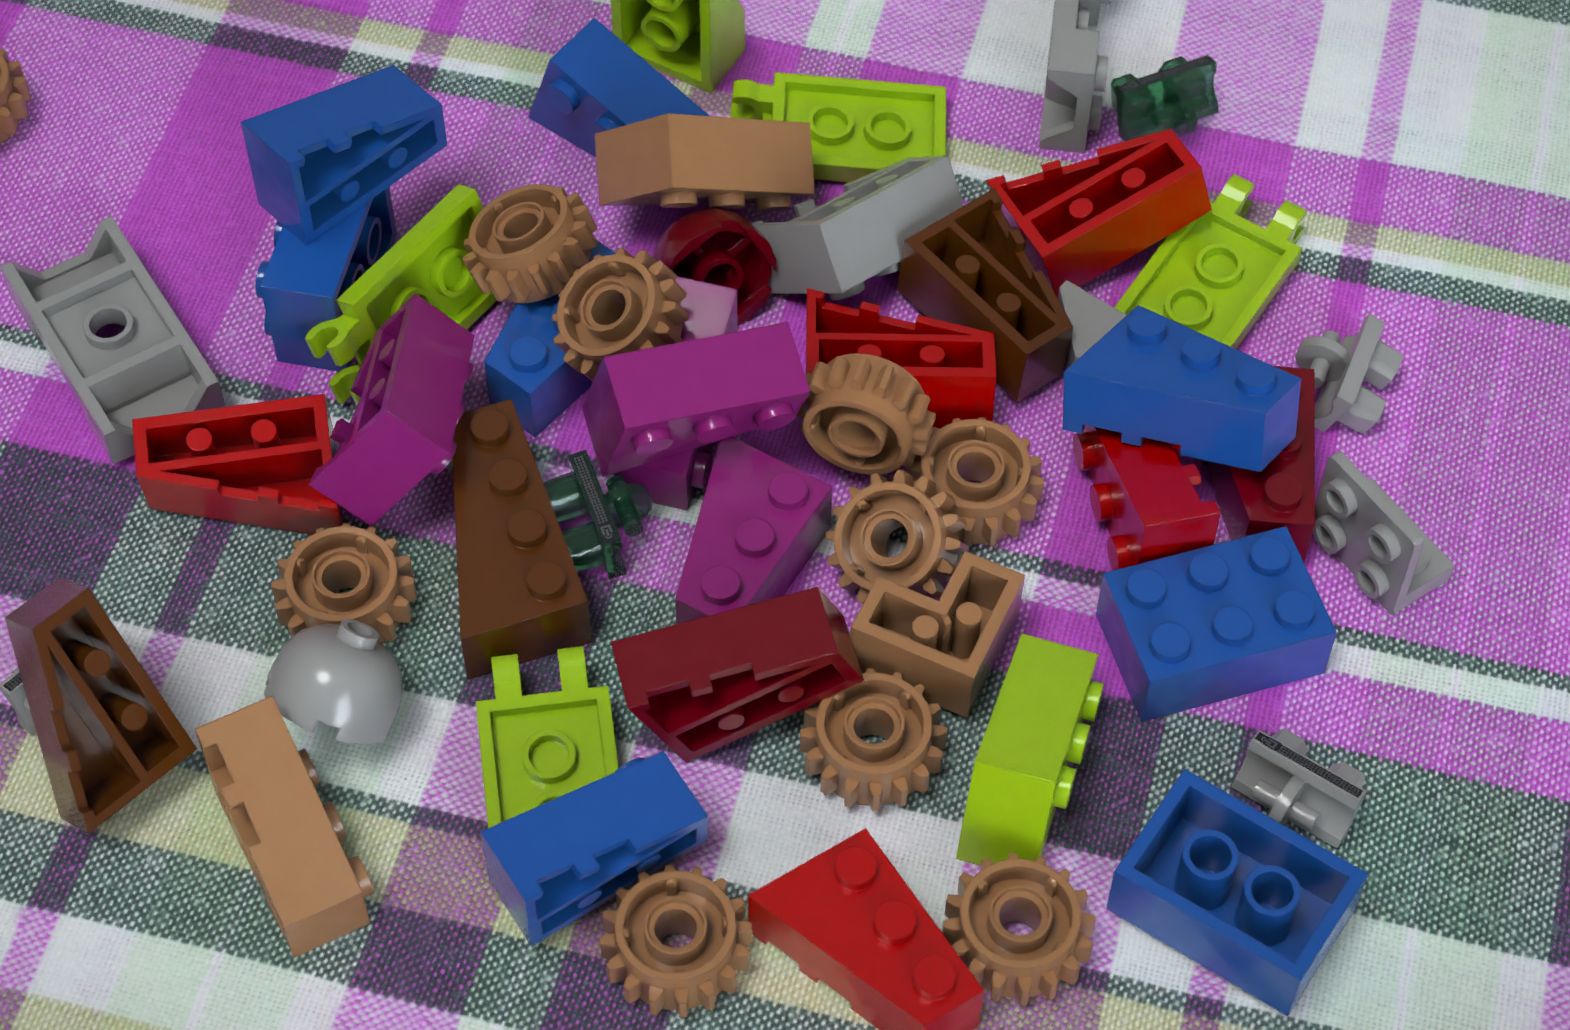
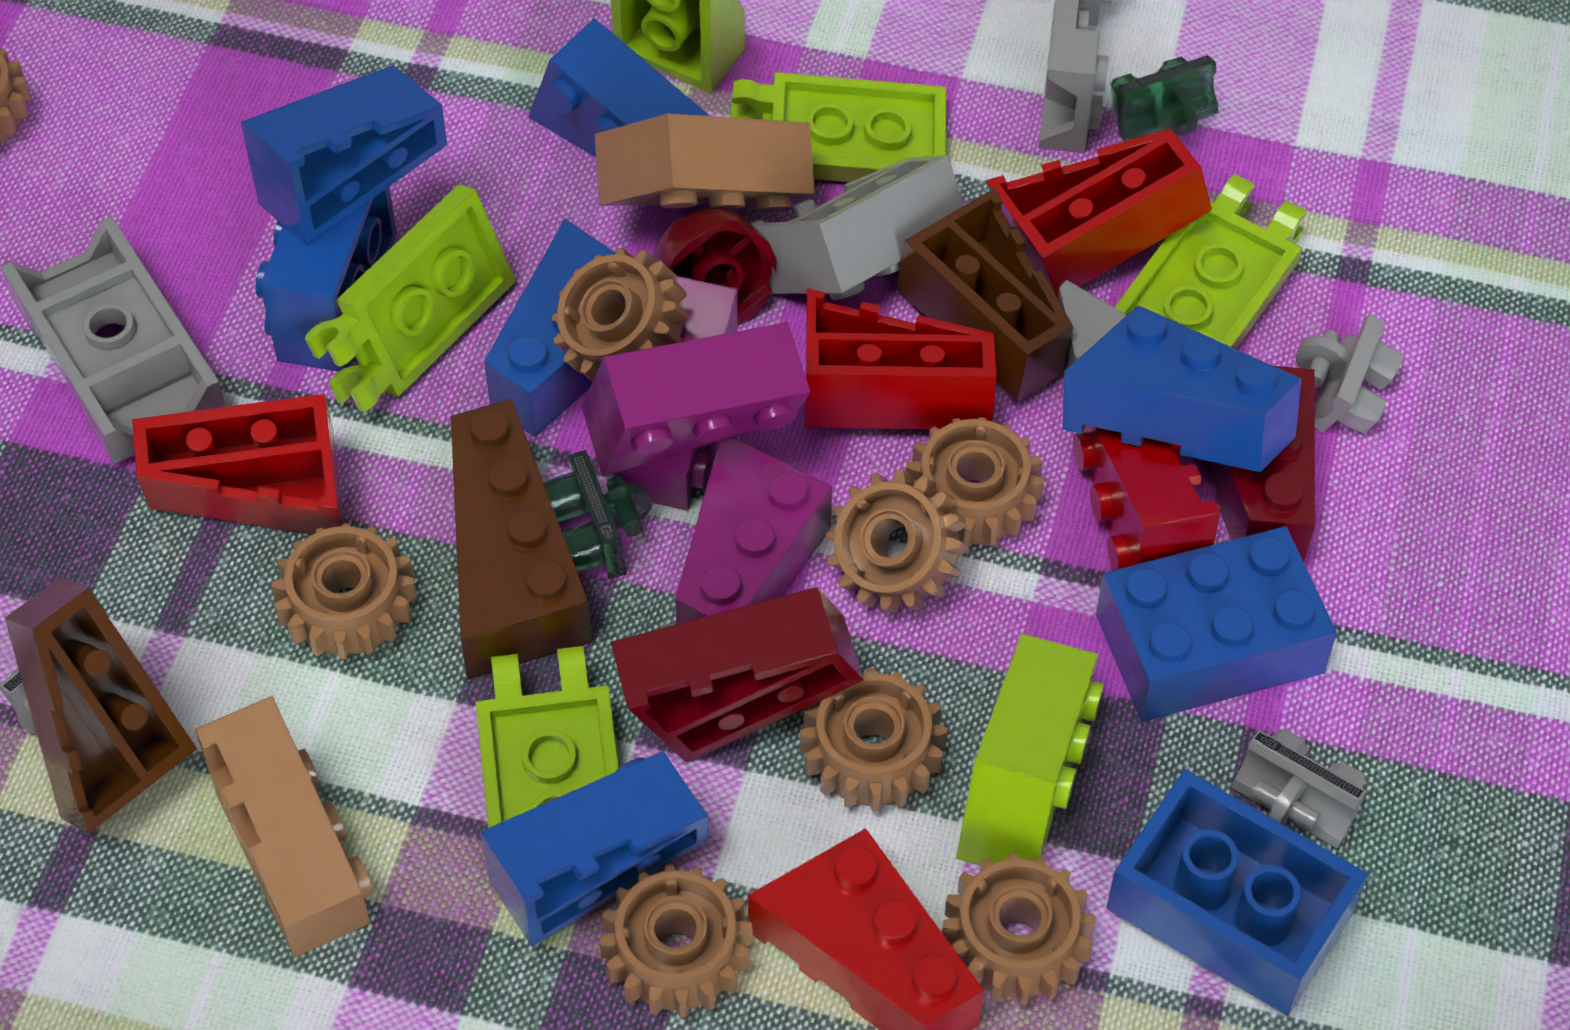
(338, 679): light grey cylinder -> none
(405, 411): magenta wedge -> none
(529, 243): medium nougat gear -> none
(866, 414): medium nougat gear -> none
(941, 642): medium nougat brick -> none
(1375, 538): light grey bracket -> none

